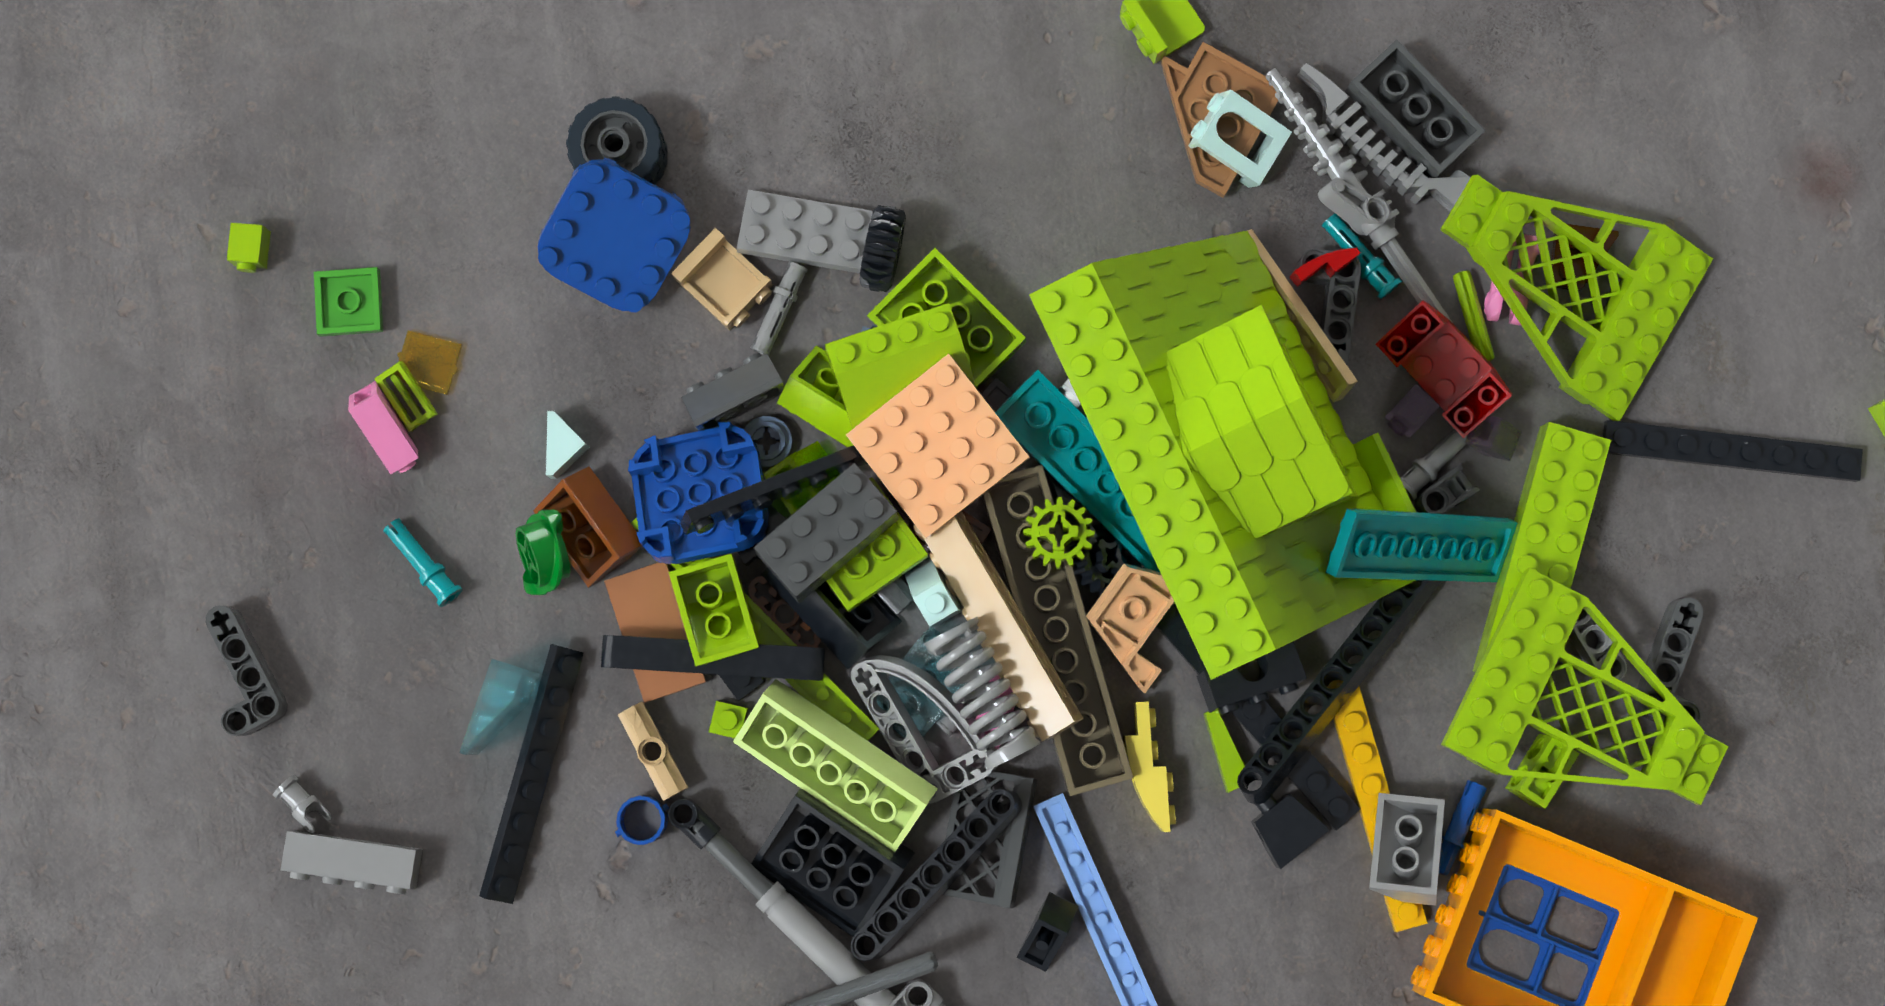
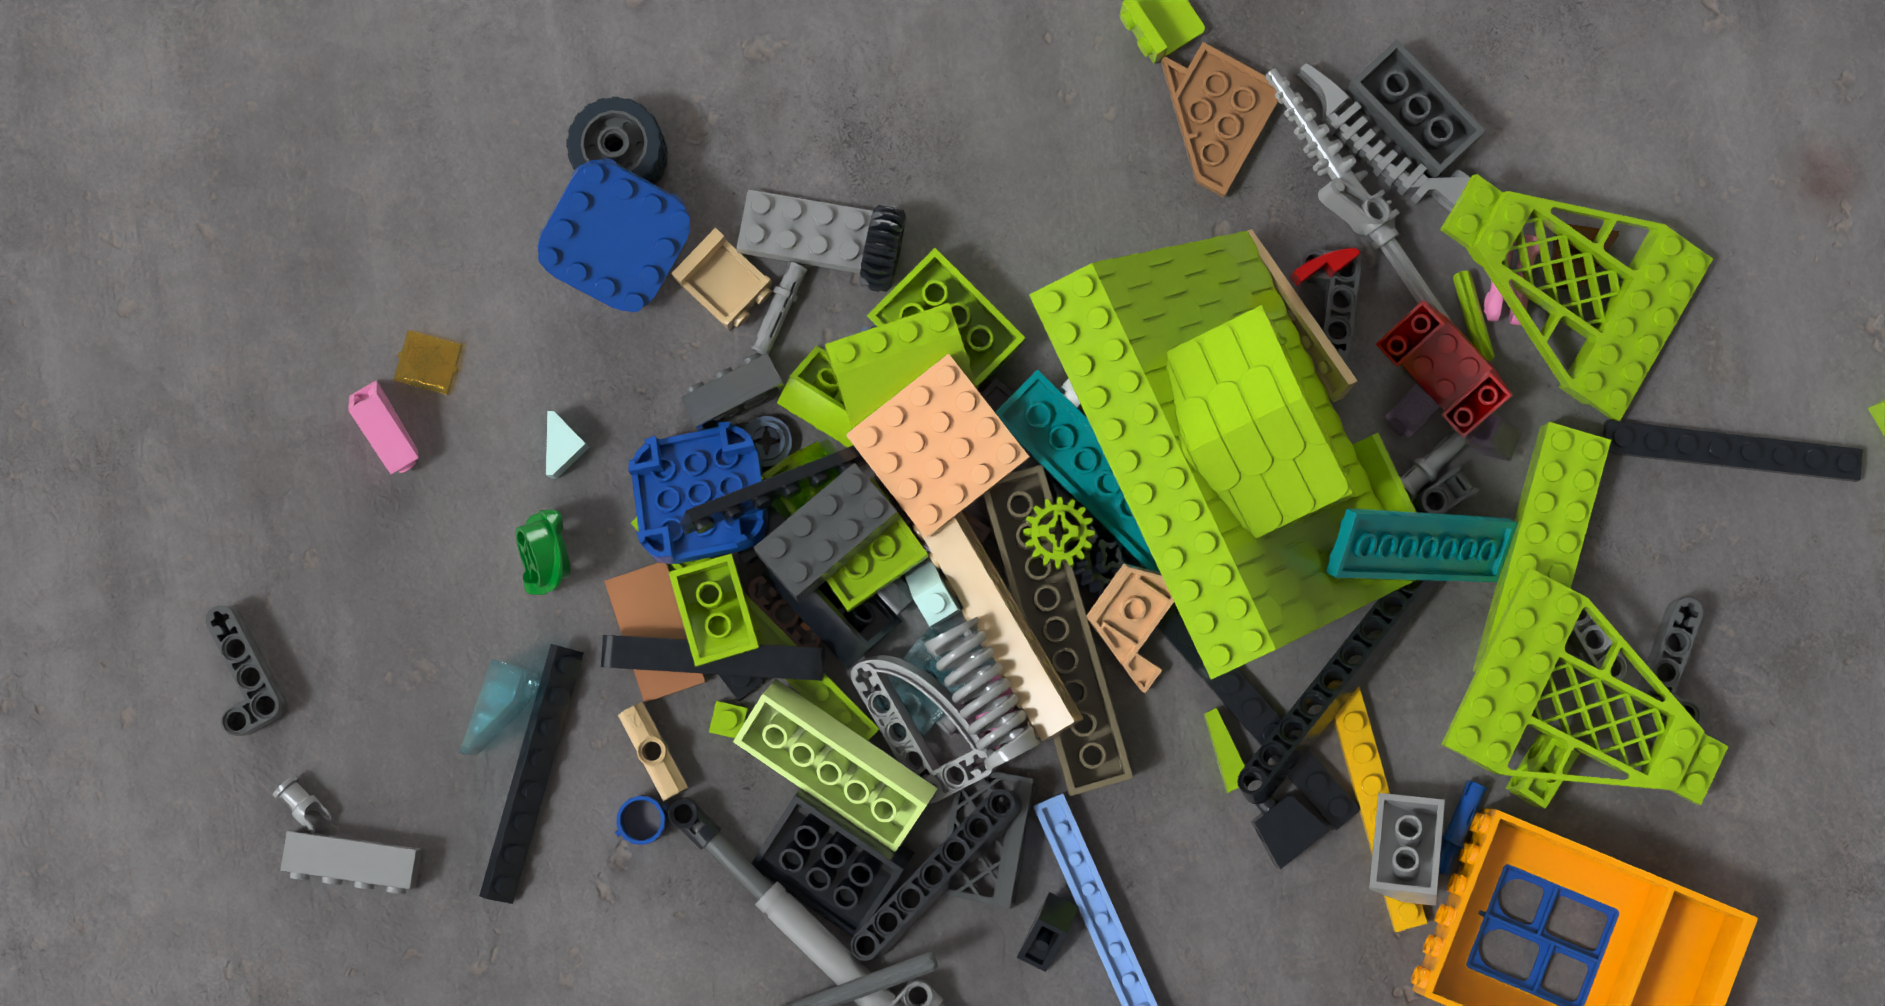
(248, 246): lime brick -> none
(348, 301): bright green plate -> none
(416, 389): lime tile -> none
(431, 574): teal pin -> none
(594, 526): dark orange slope -> none
(1149, 782): light yellow slope -> none
(1207, 138): light aqua panel -> none
(1278, 671): black arch -> none
(1335, 226): teal pin -> none

